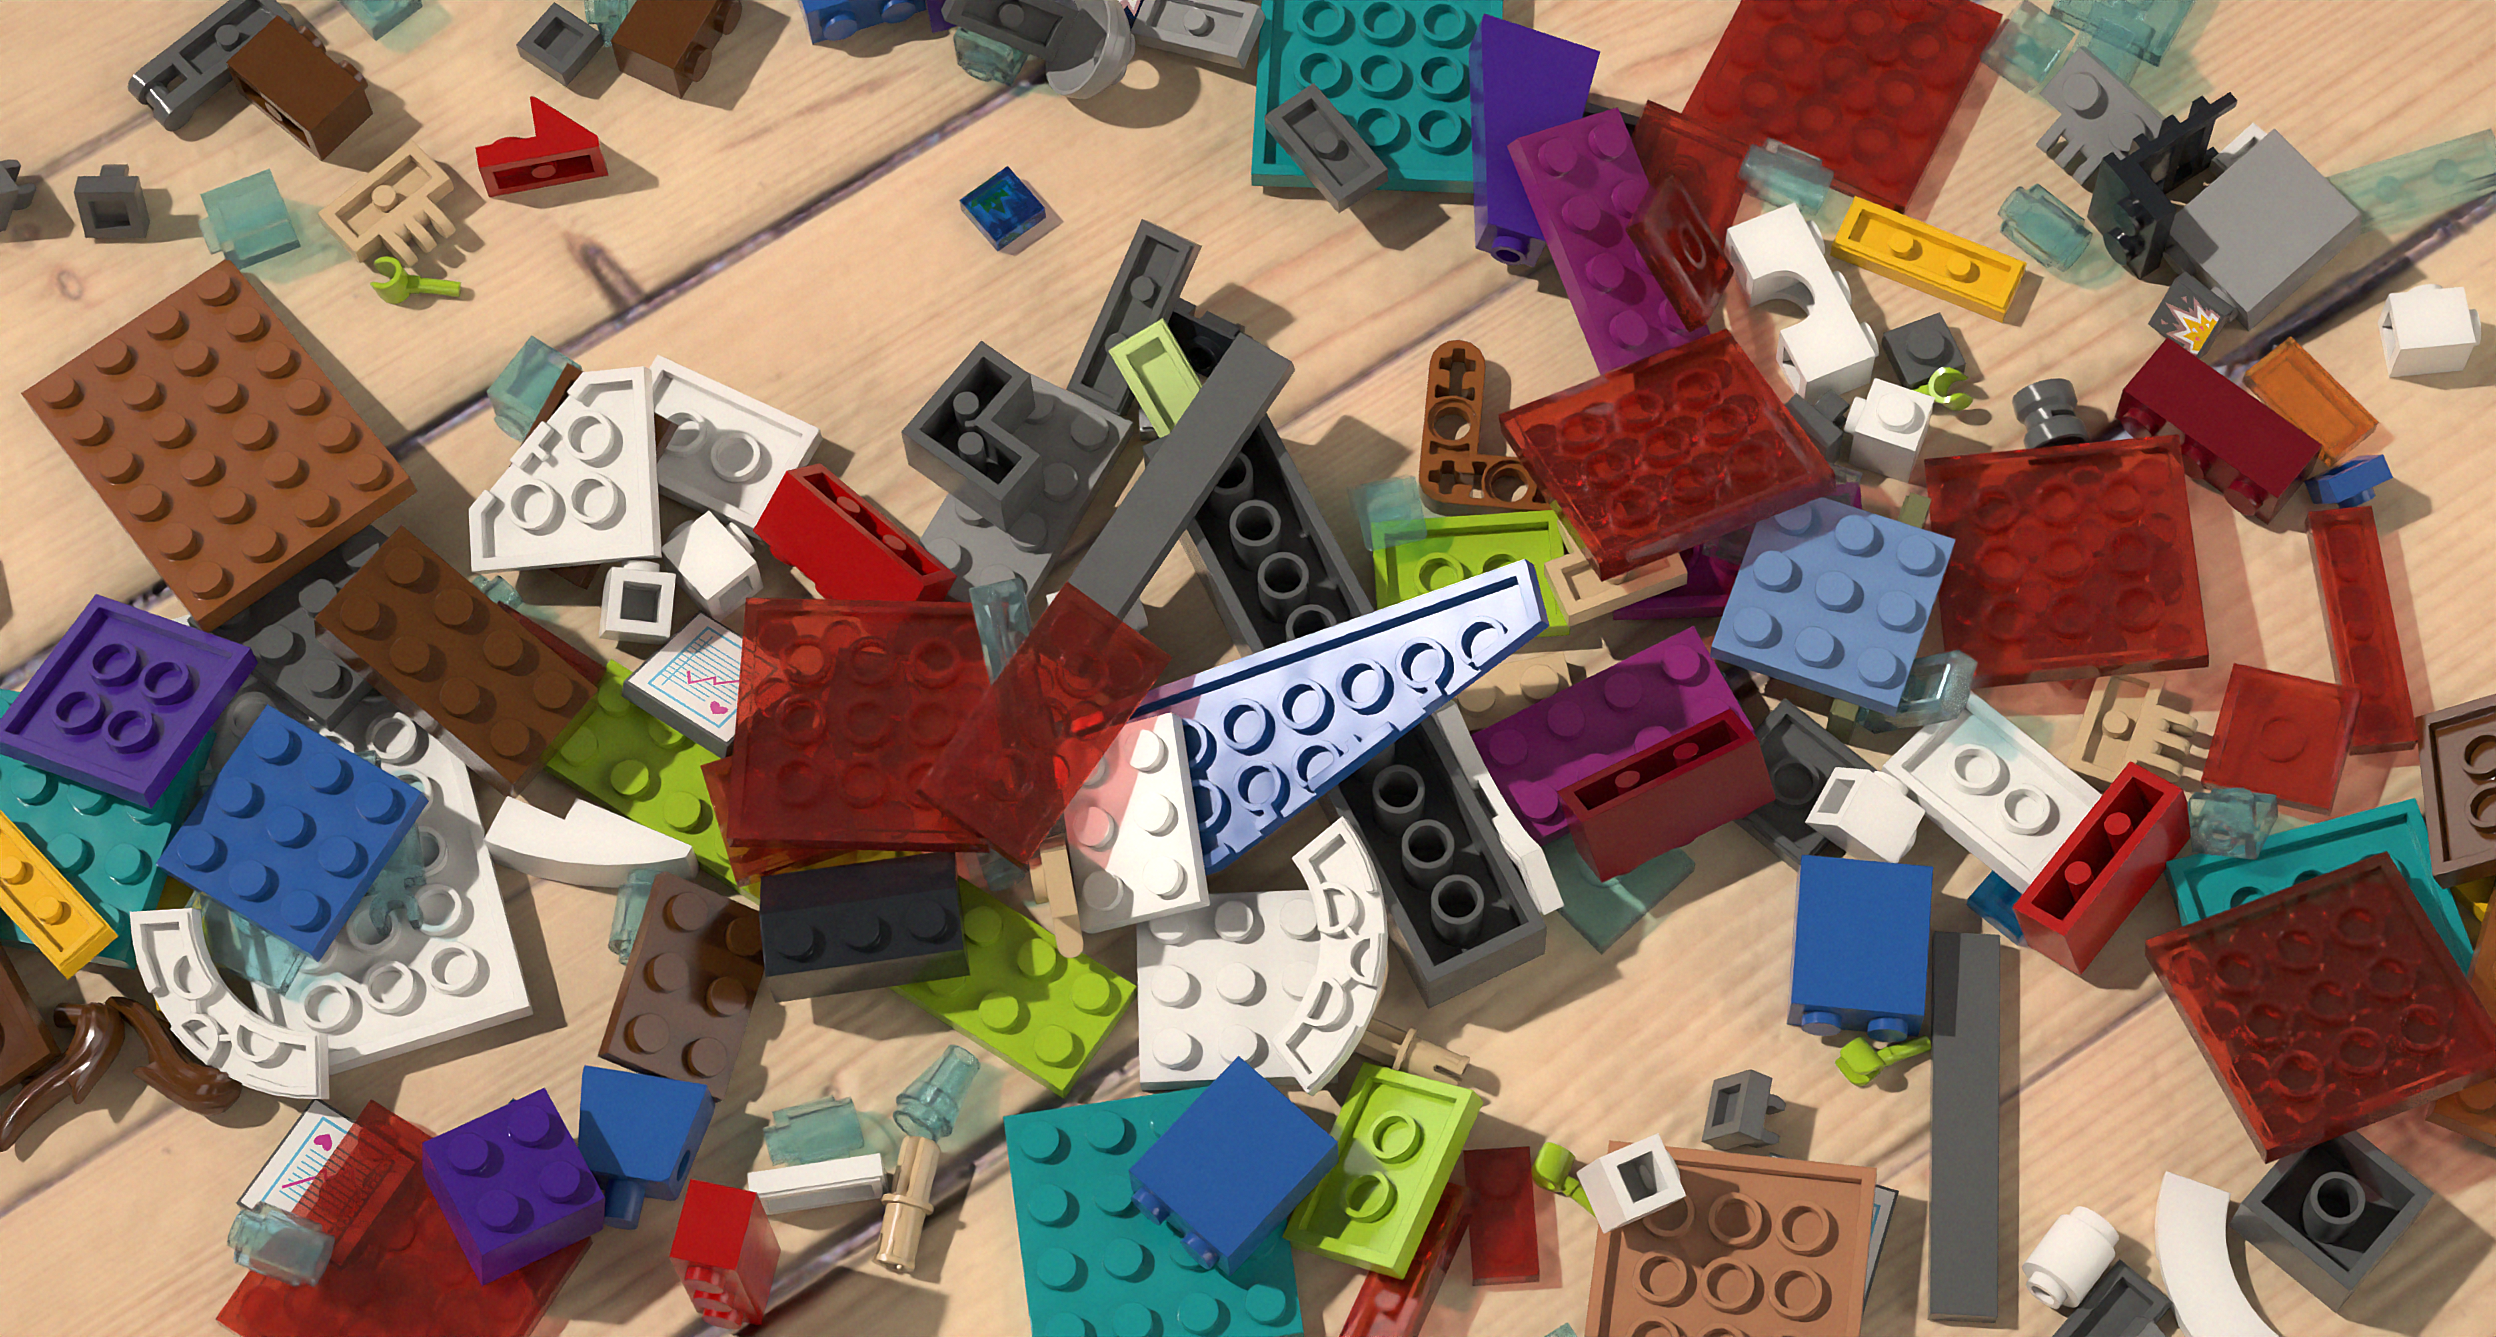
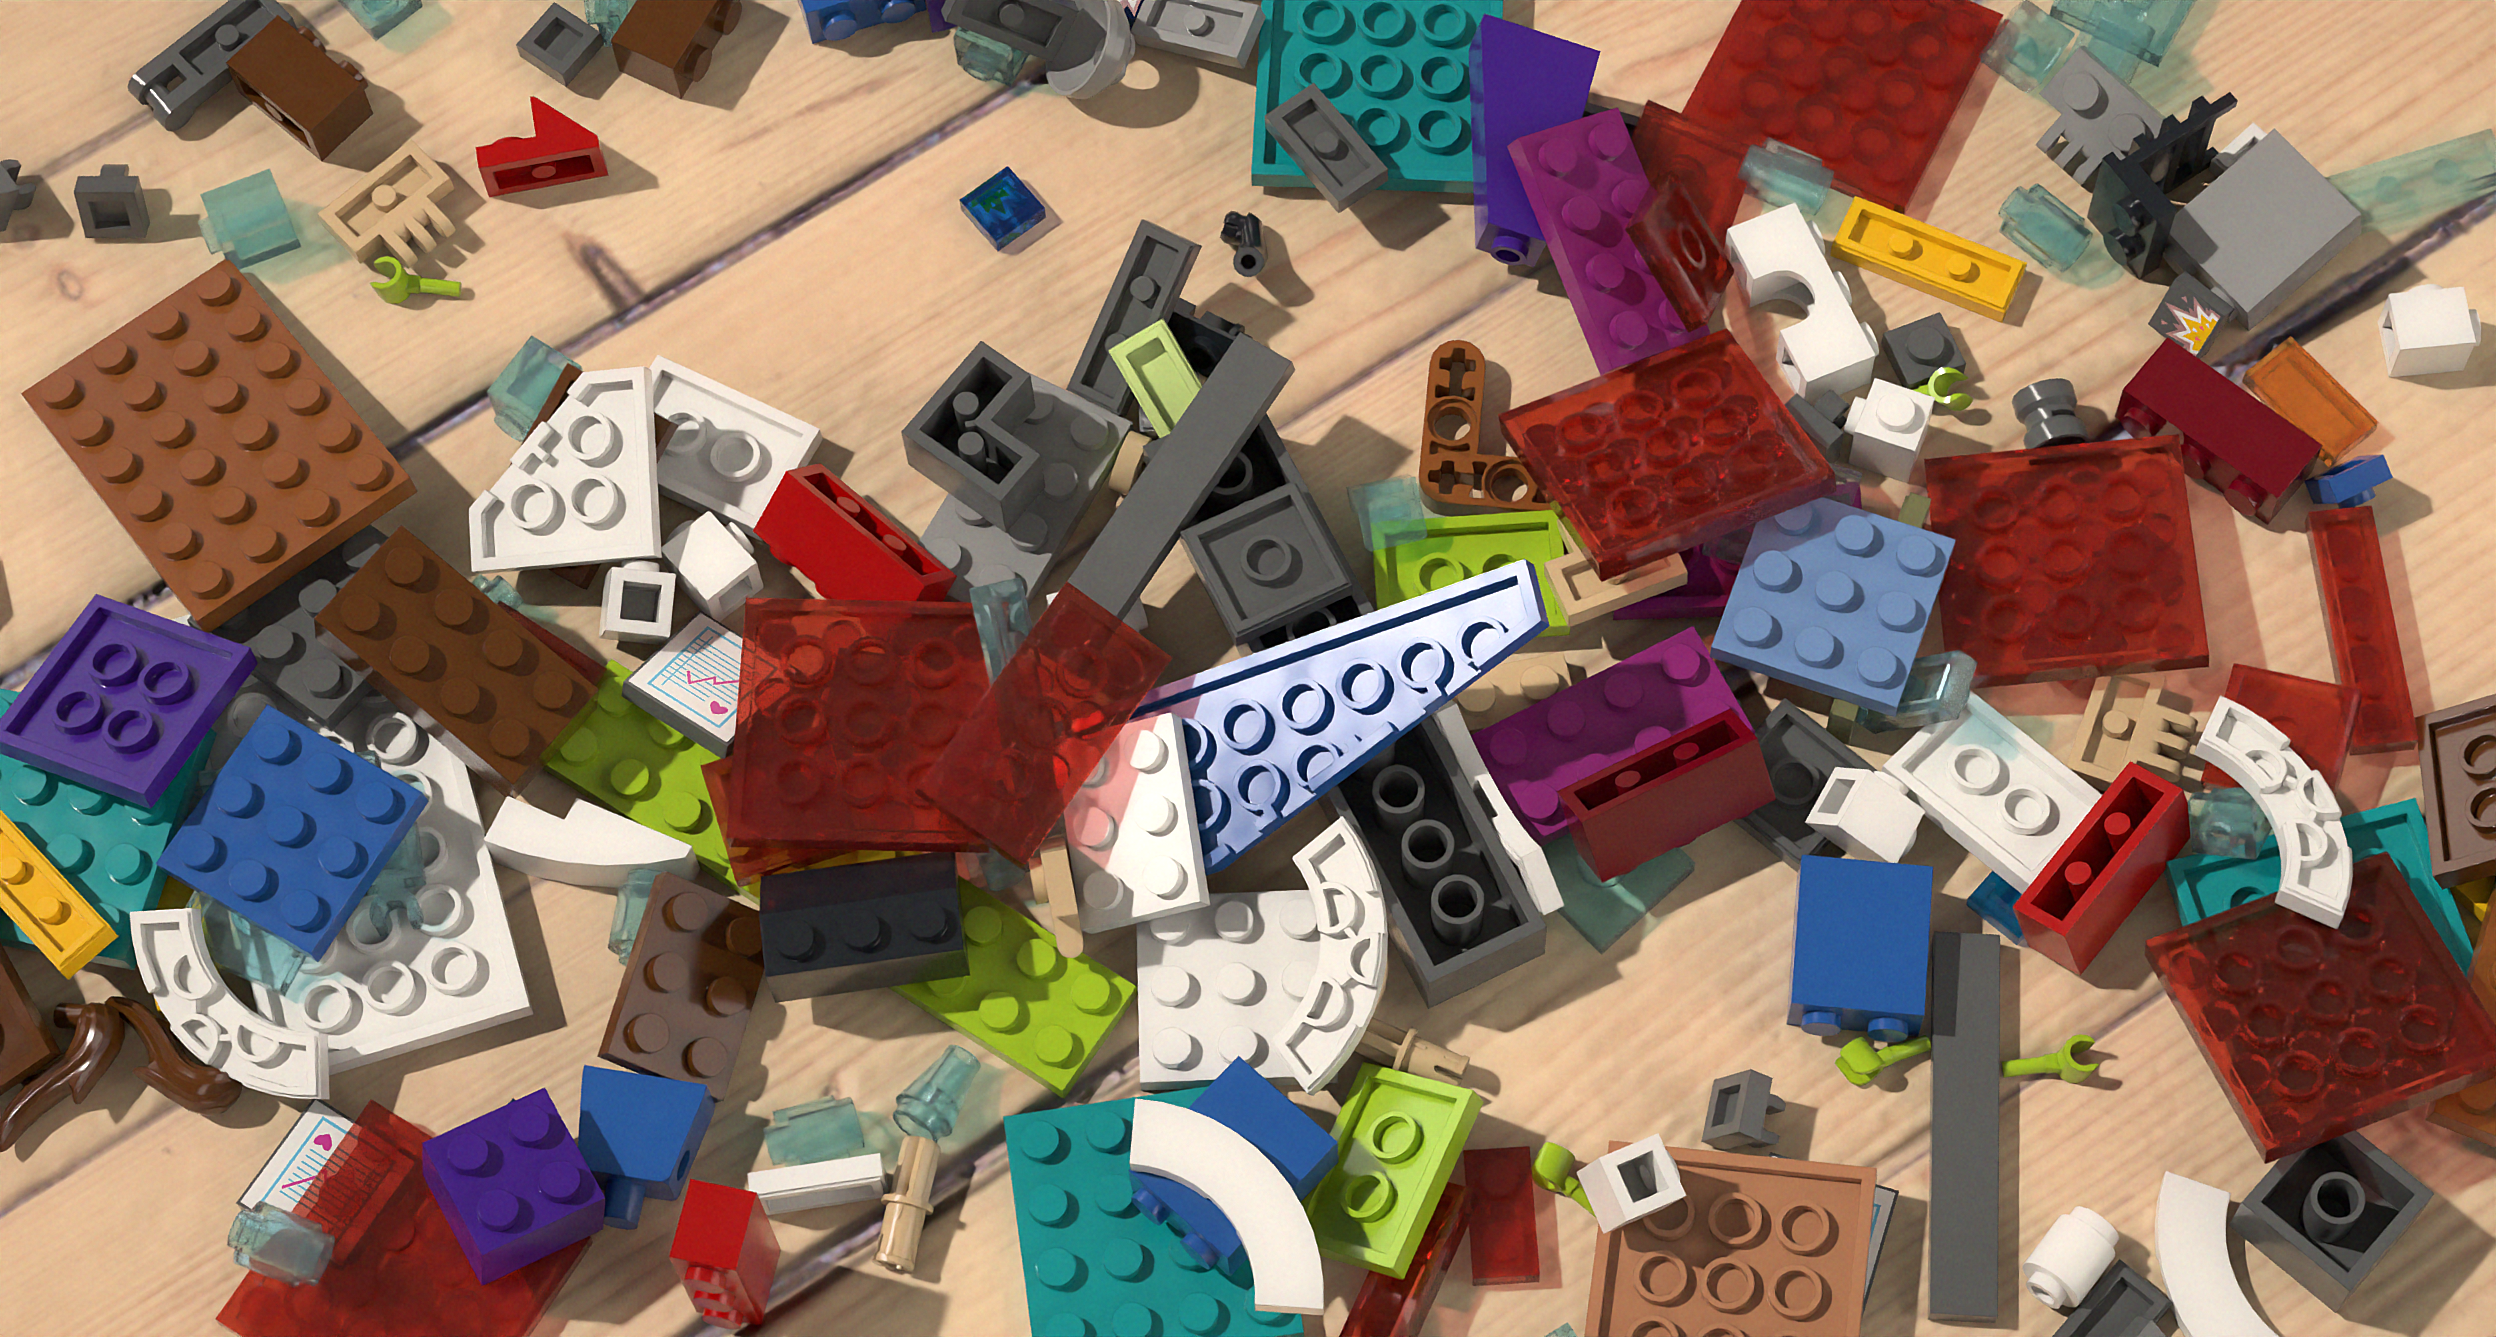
(1129, 463): none -> tan tile
(1246, 1189): none -> white tile
(1249, 235): none -> black arm
(1266, 563): none -> dark grey tile
(2055, 1062): none -> lime hand
(2295, 801): none -> white tile

